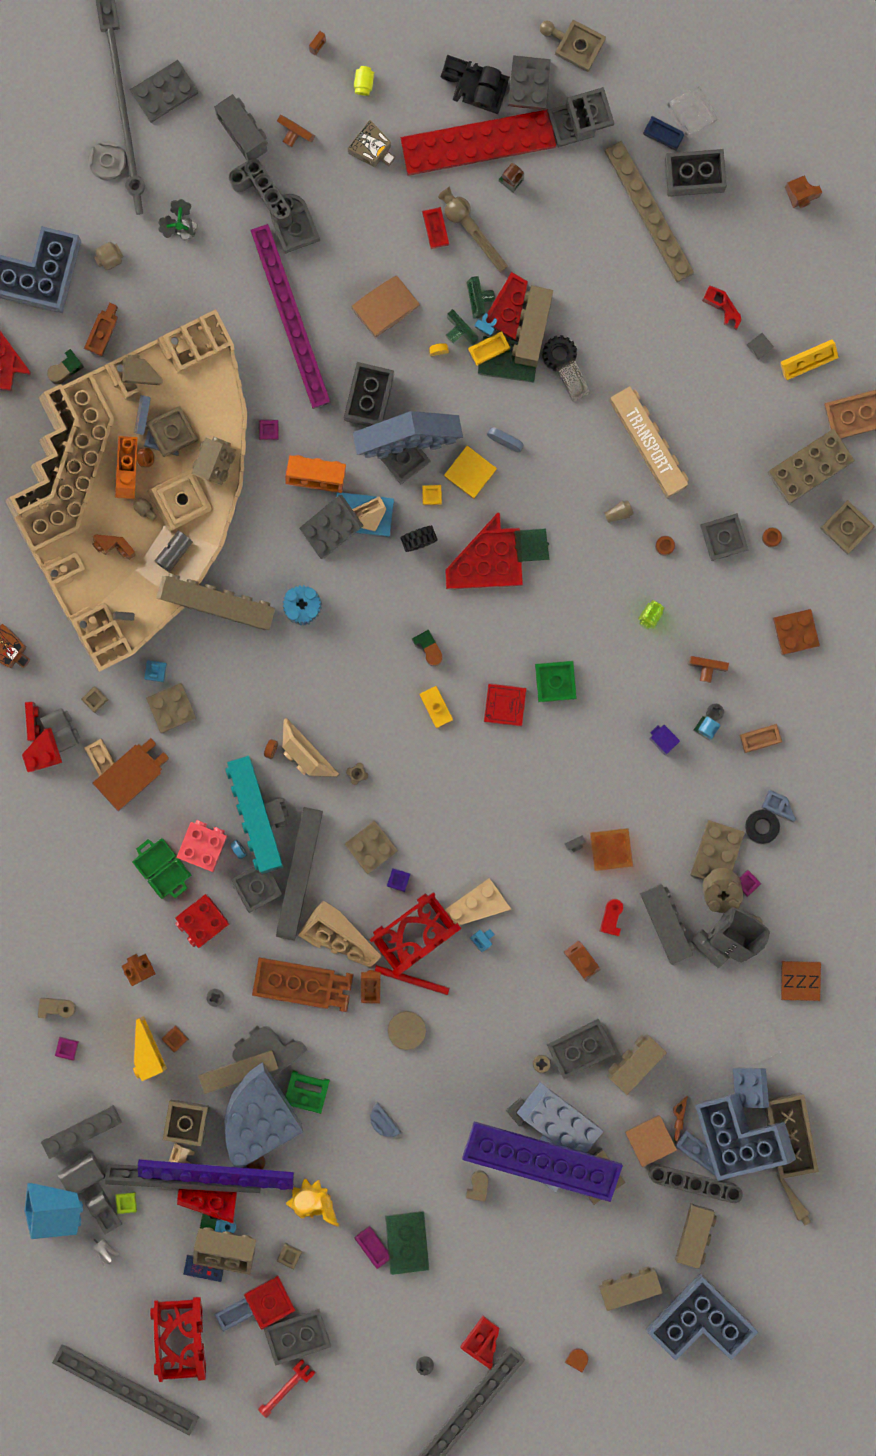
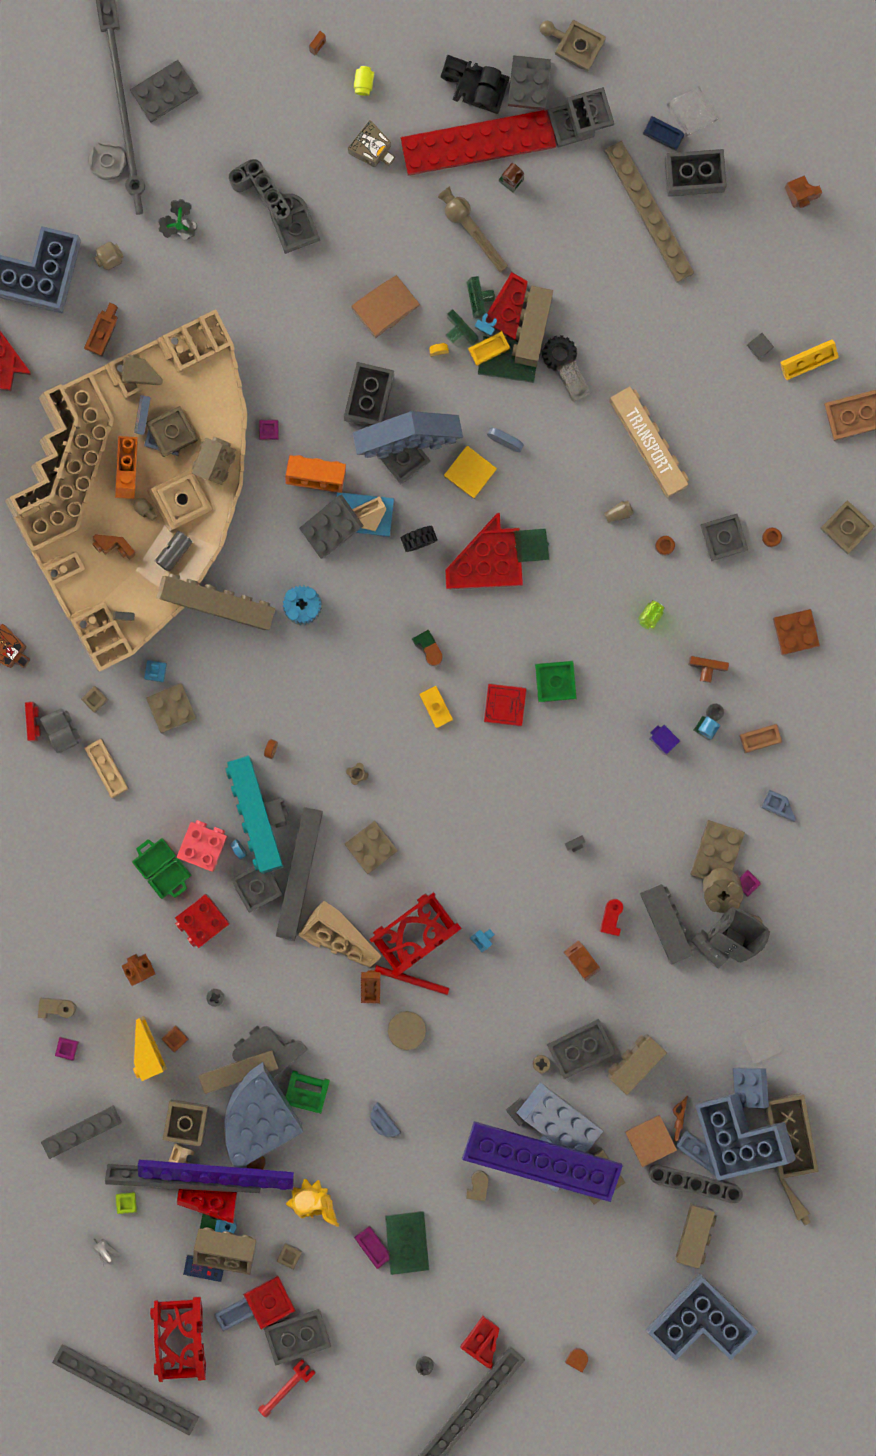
(42, 752): red wing -> none
(51, 1211): dark azure slope -> none
(65, 369): leg -> none
(84, 1178): dark grey plate -> none
(130, 775): dark orange tile -> none
(145, 457): dark orange tile -> none
(241, 127): dark grey brick -> none
(290, 316): magenta plate -> none
(294, 131): dark orange tile -> none
(301, 984): dark orange hinge -> none
(304, 753): tan wedge -> none
(398, 880): dark purple tile -> none
(432, 495): yellow tile -> none
(435, 228): red plate -> none
(477, 904): tan wing -> none
(611, 849): clear orange plate -> none
(630, 1288): dark tan brick -> none
(729, 309): red piece -> none
(751, 830): black tyre -> none
(800, 980): dark orange tile -> none
(811, 466): dark tan brick -> none

